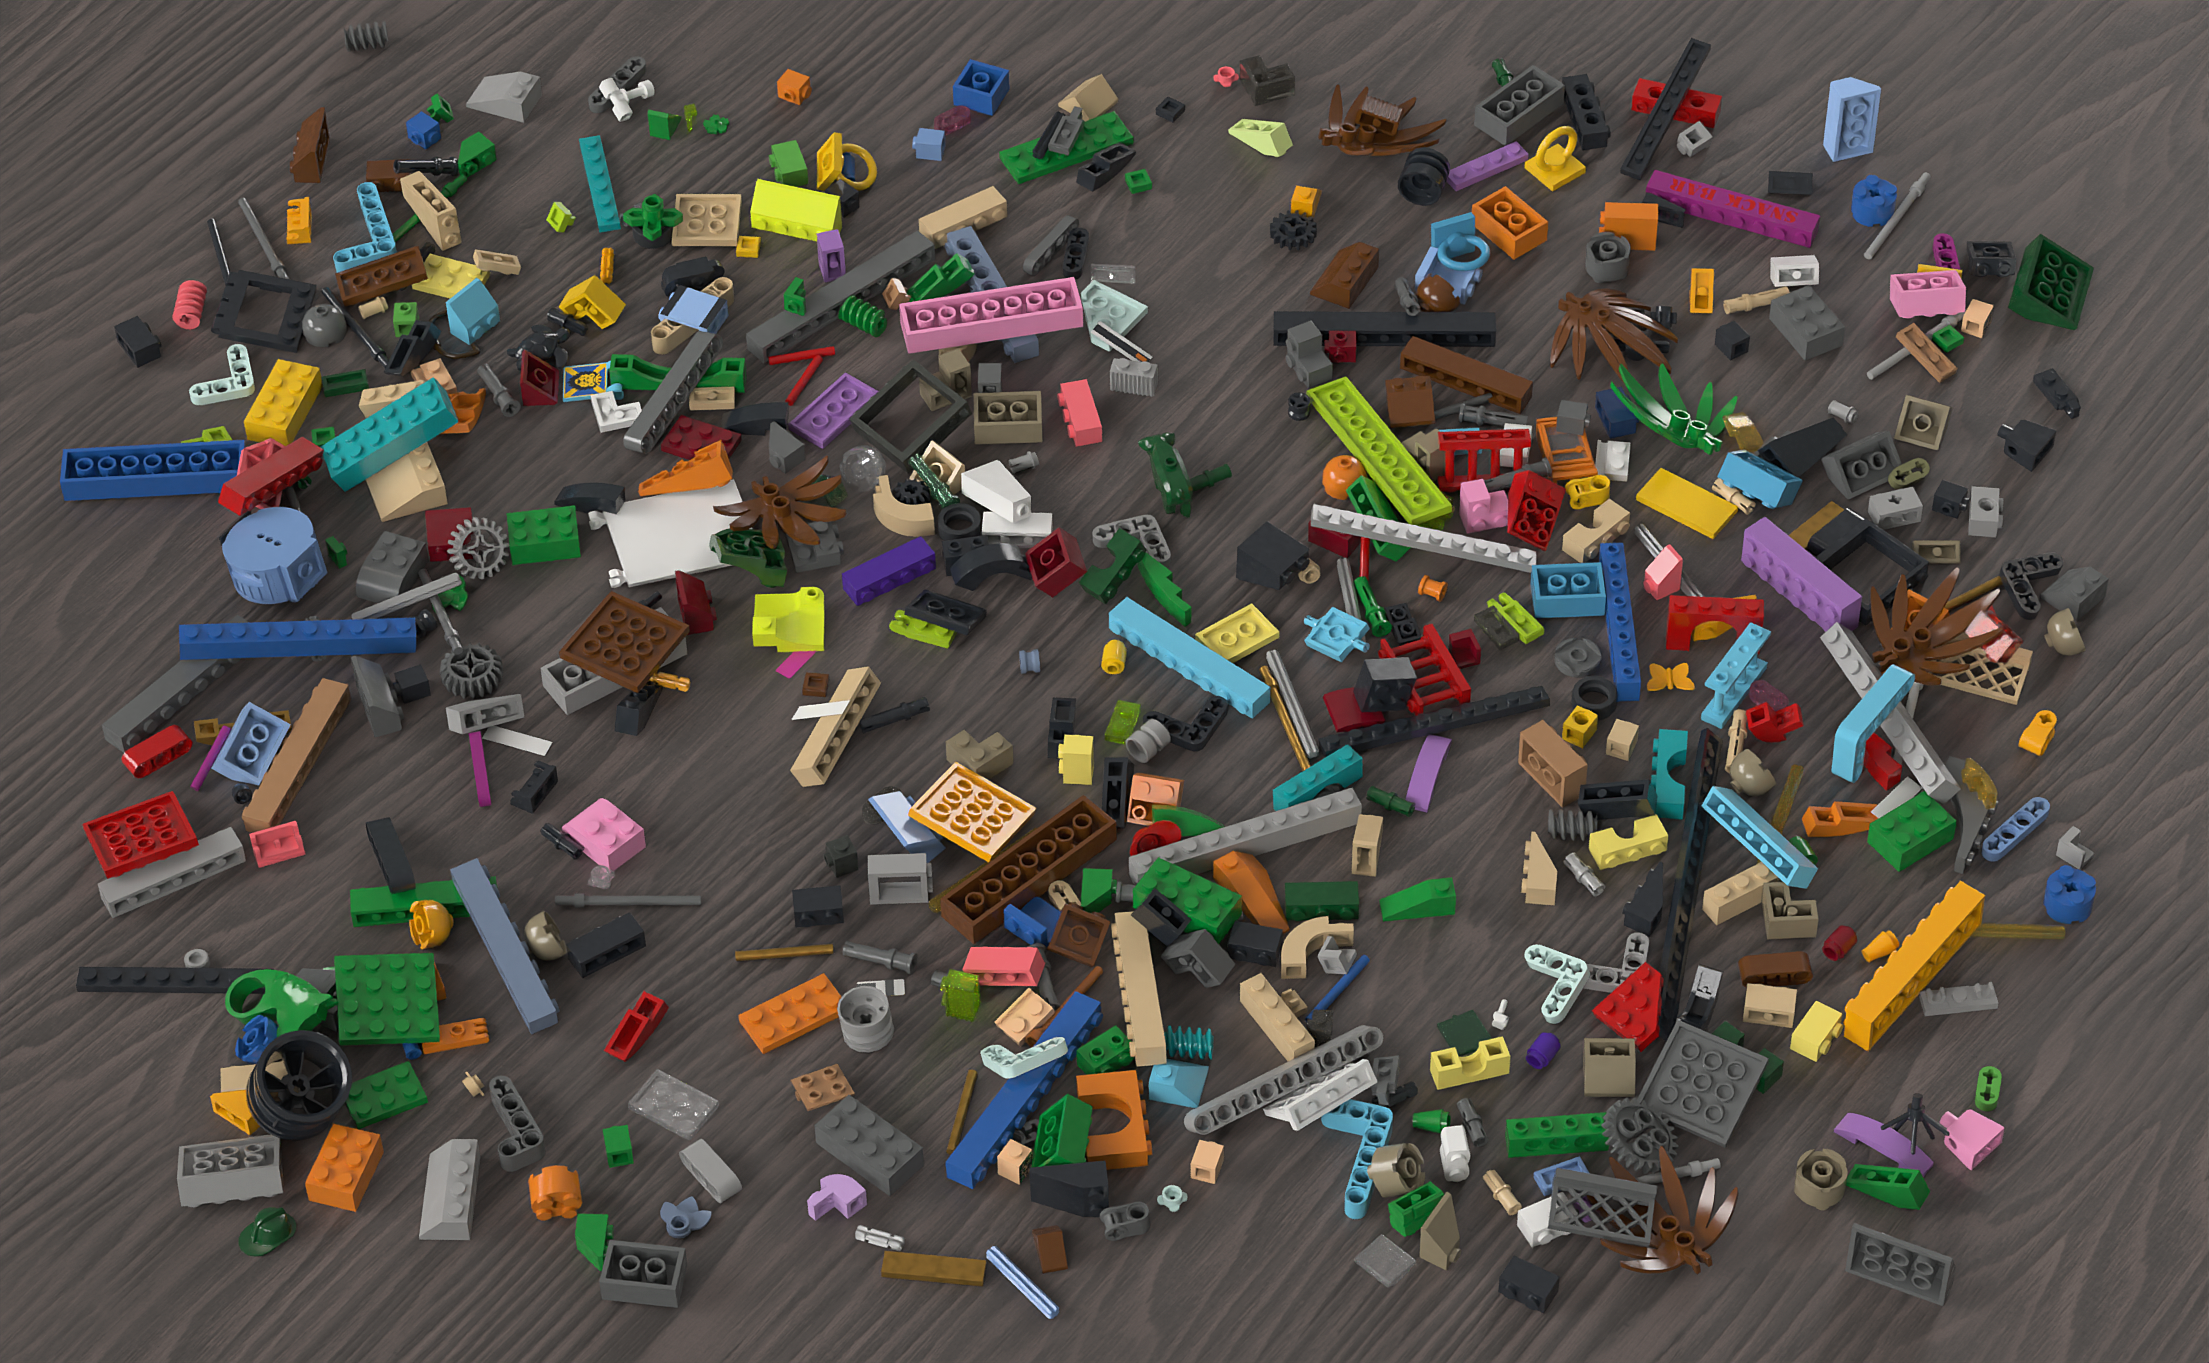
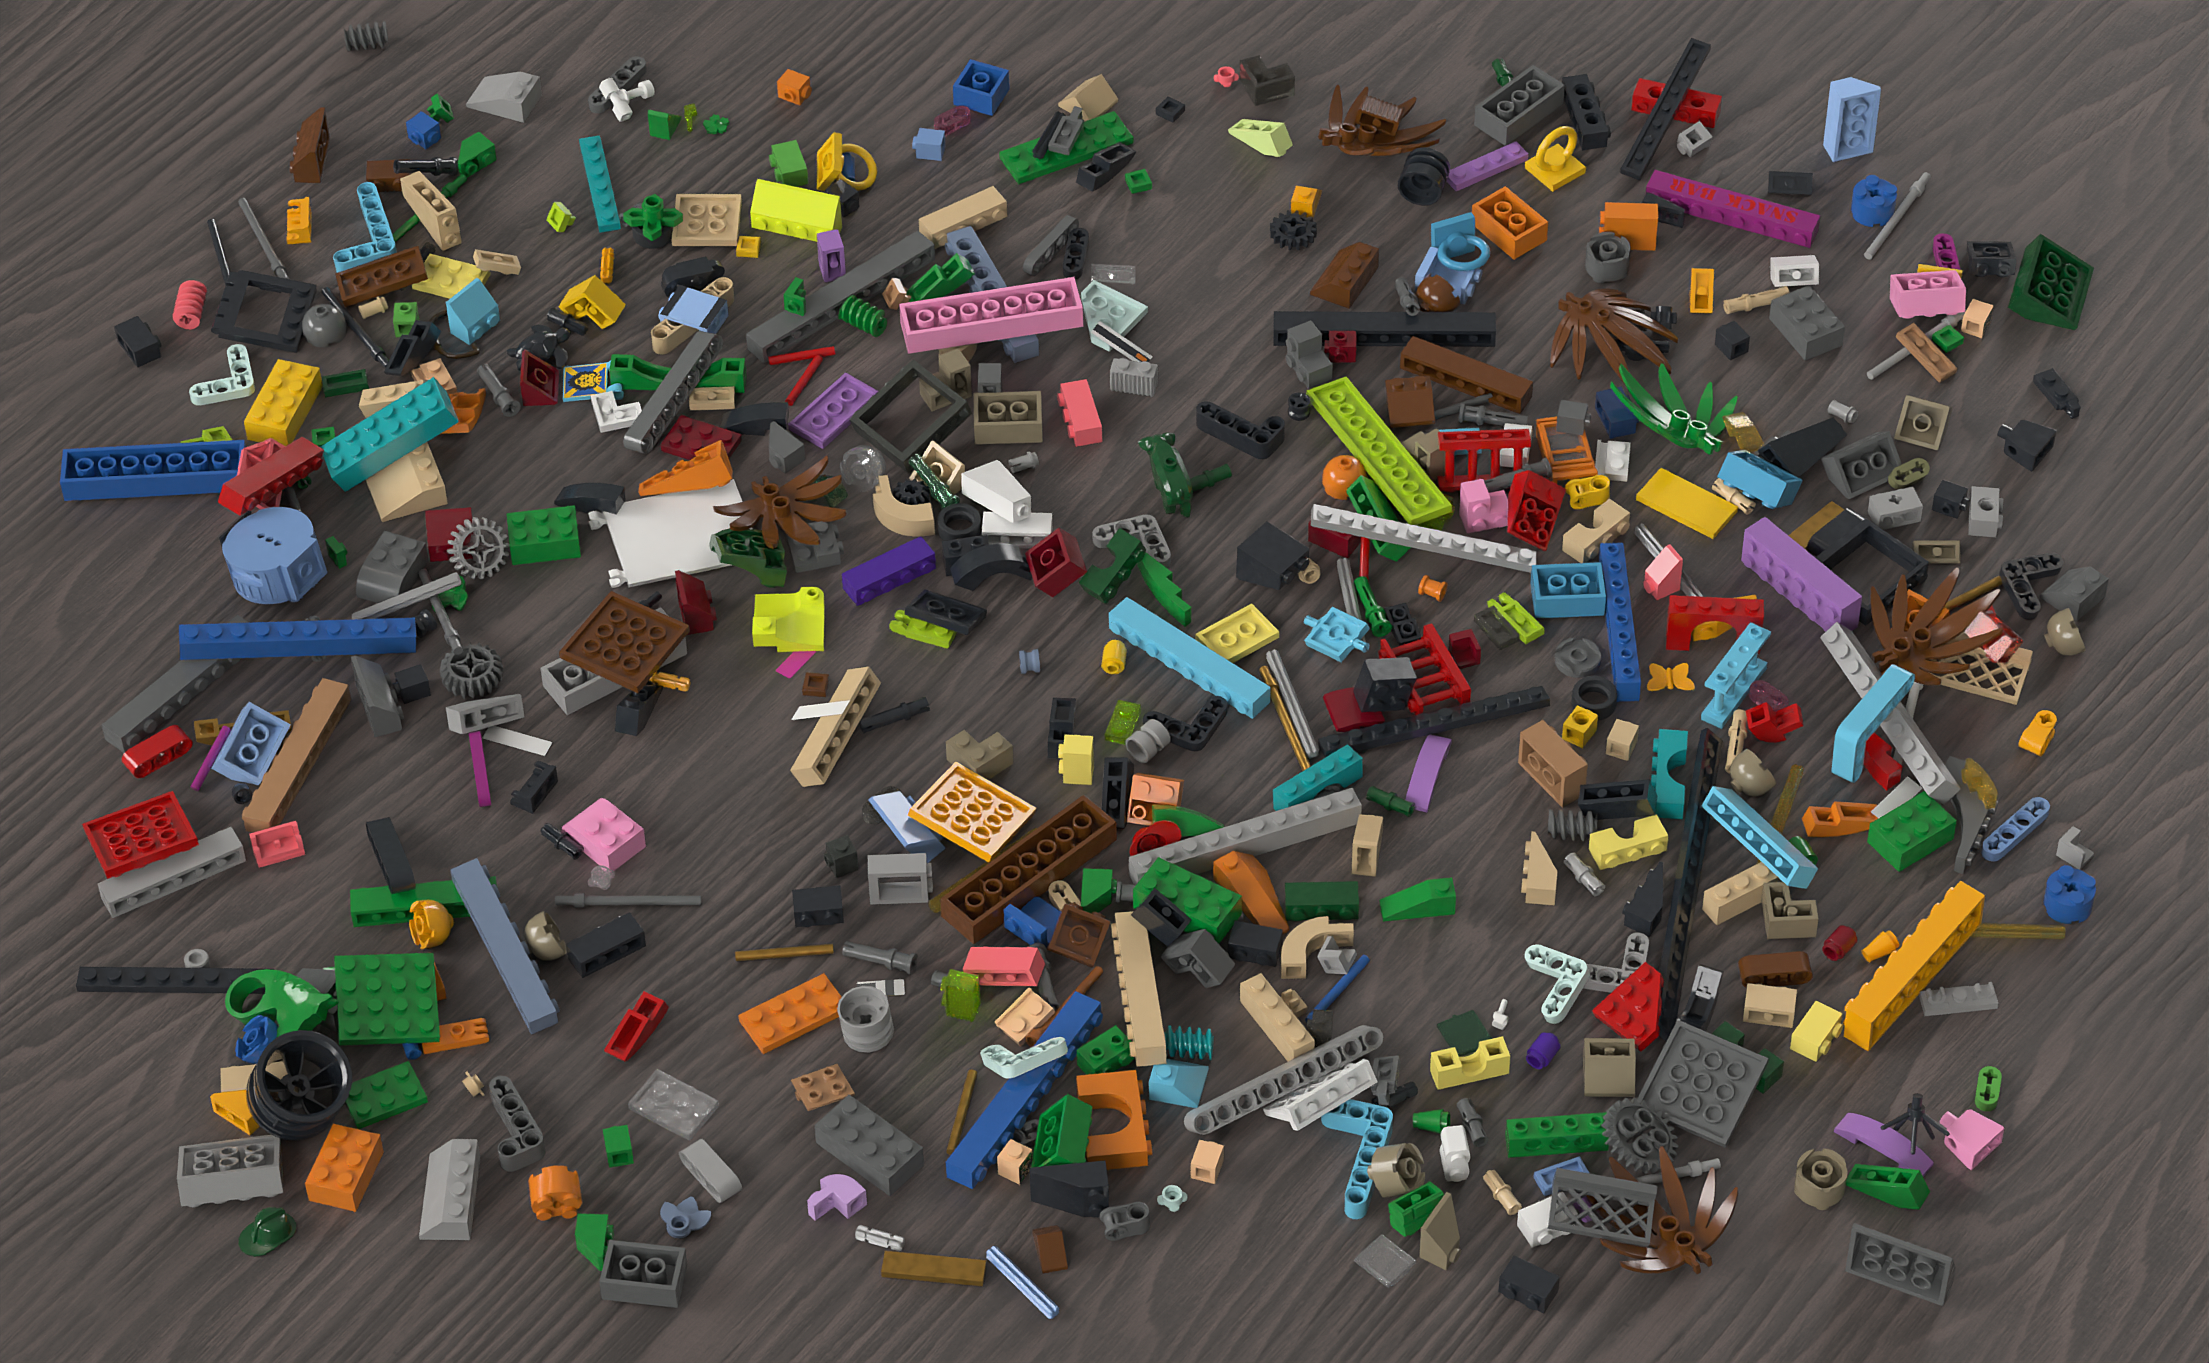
(1240, 433): none -> black beam

